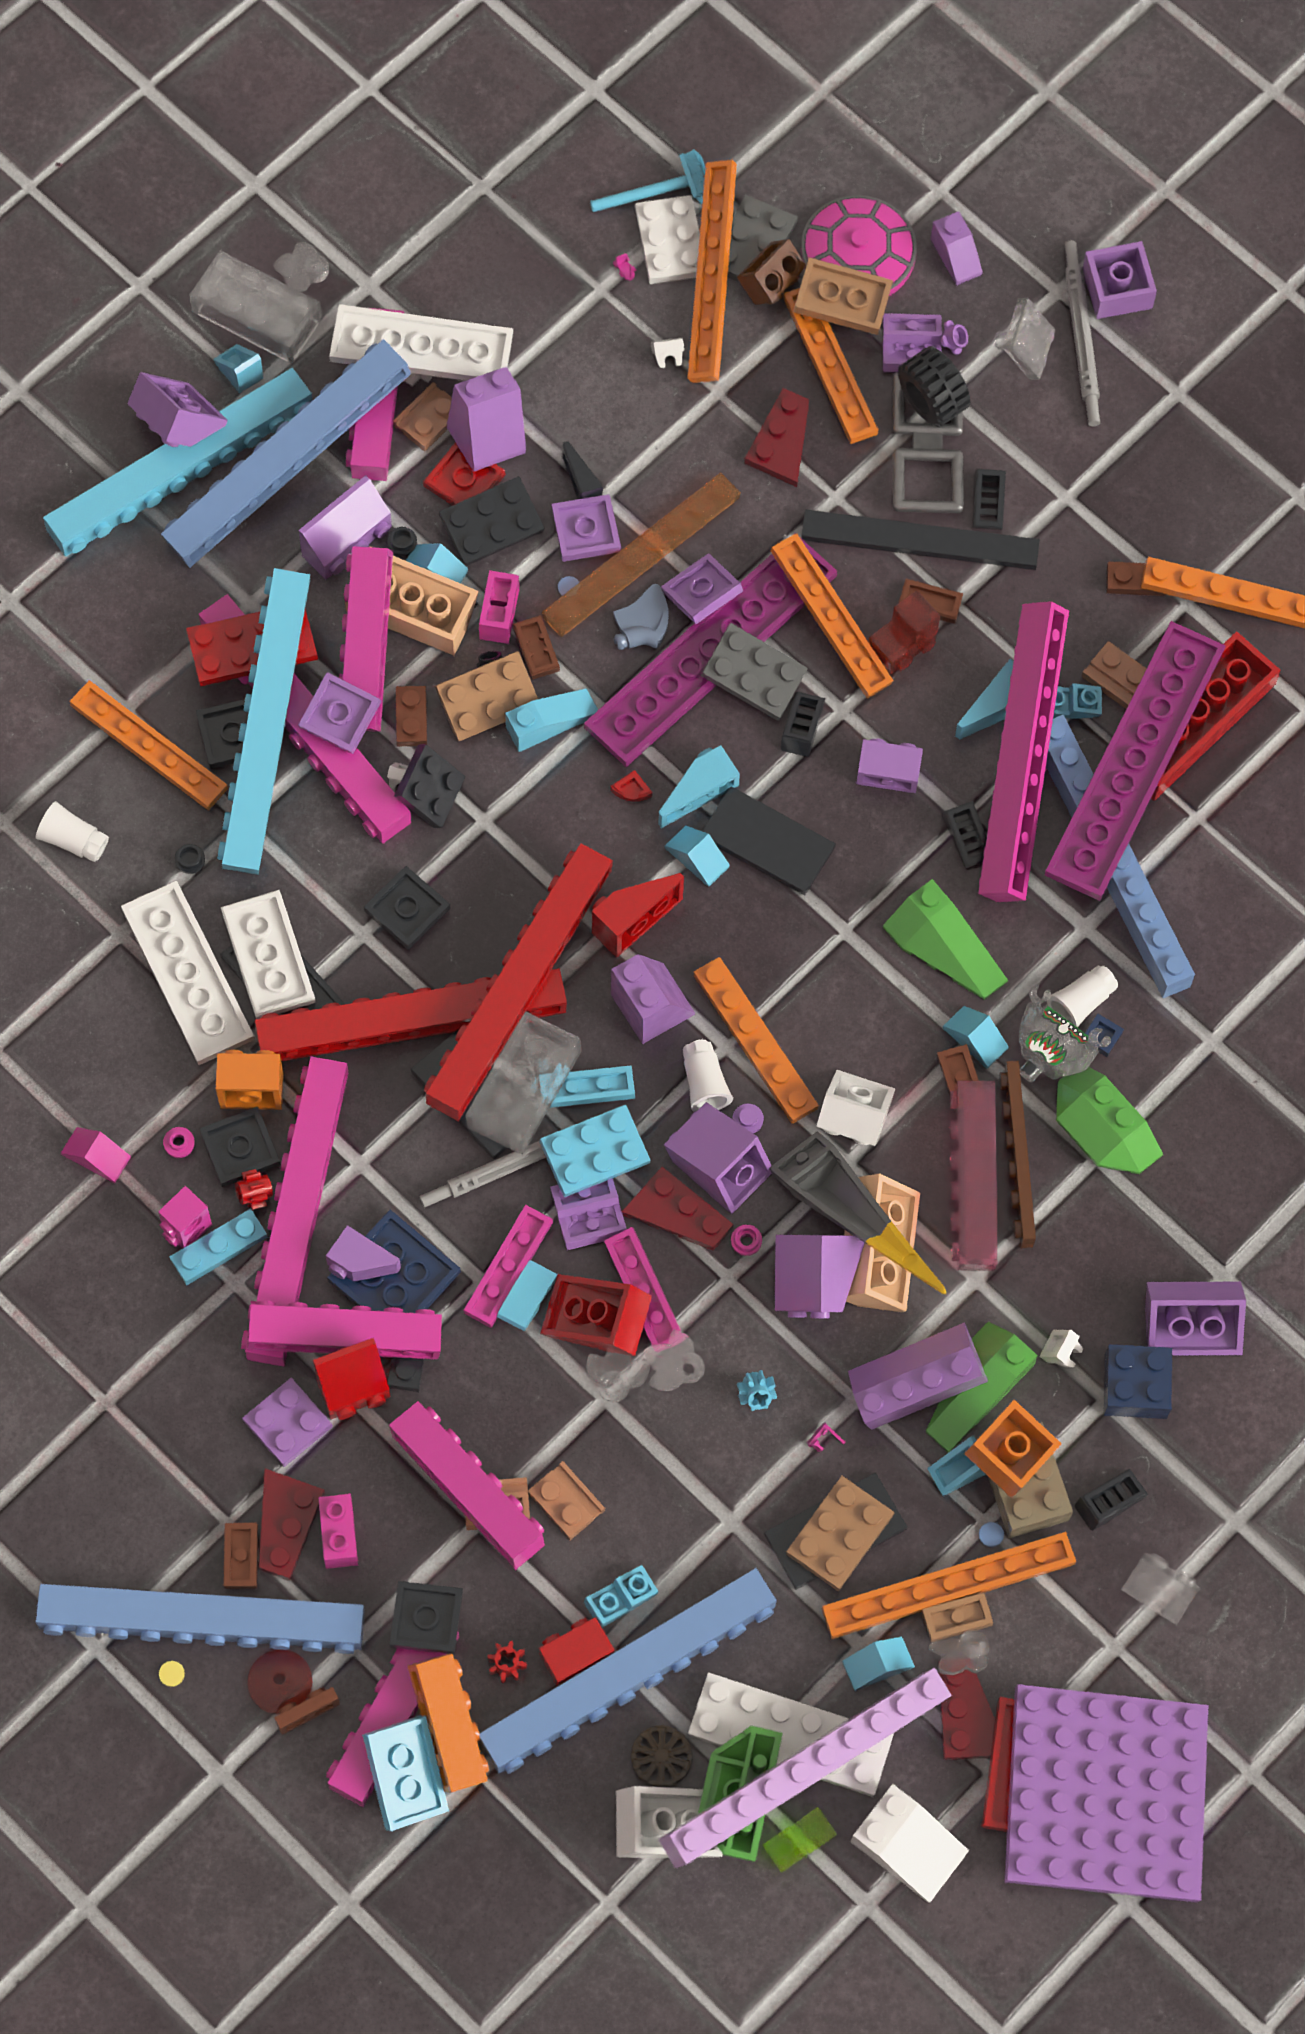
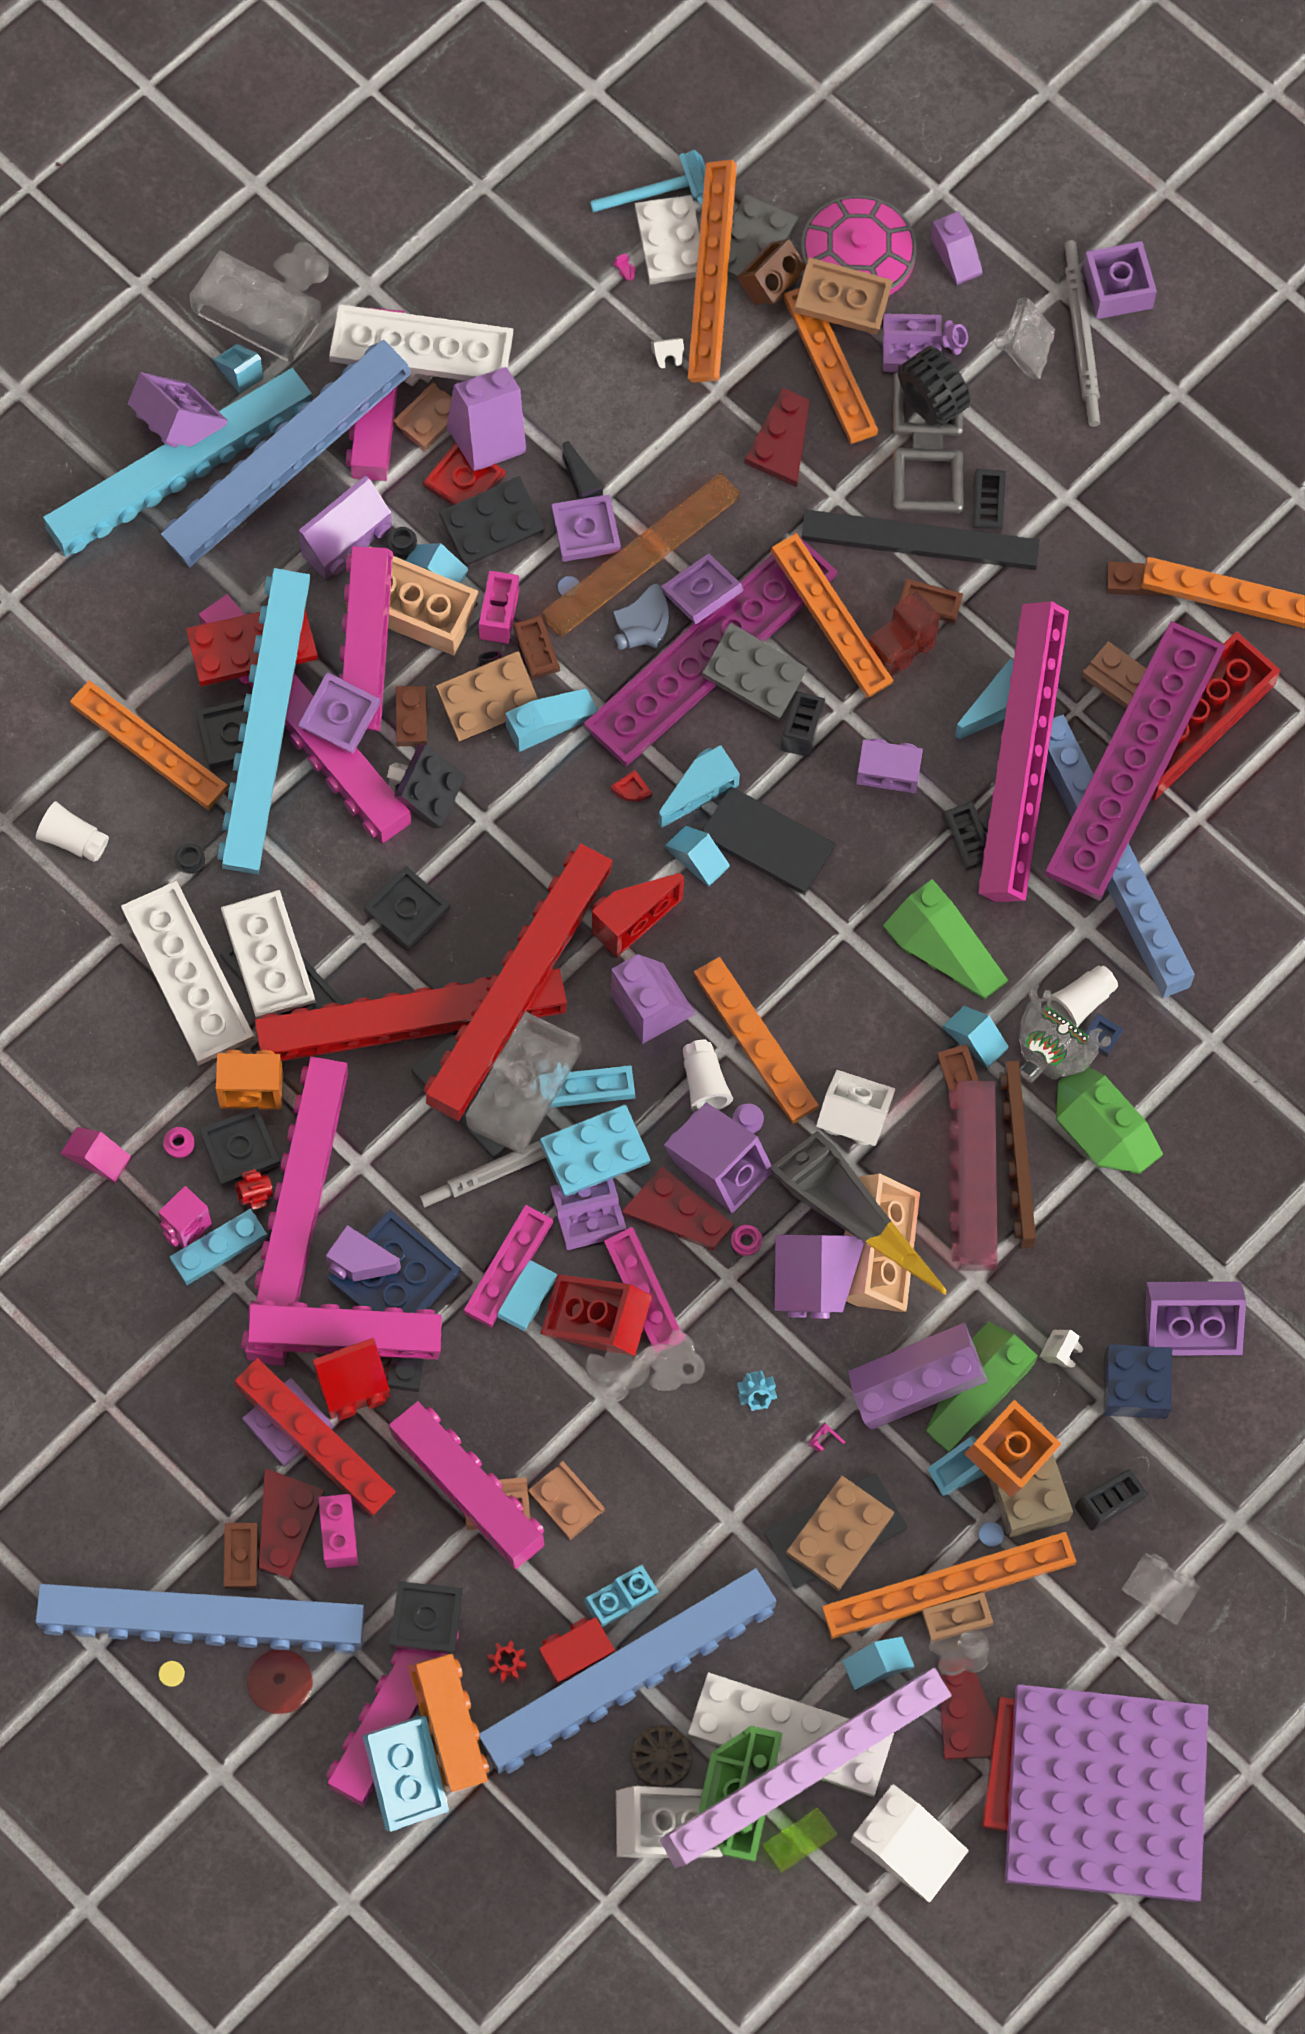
(296, 1715): copper plate -> none
(314, 1437): none -> red brick
(1078, 701): medium azure slope -> none

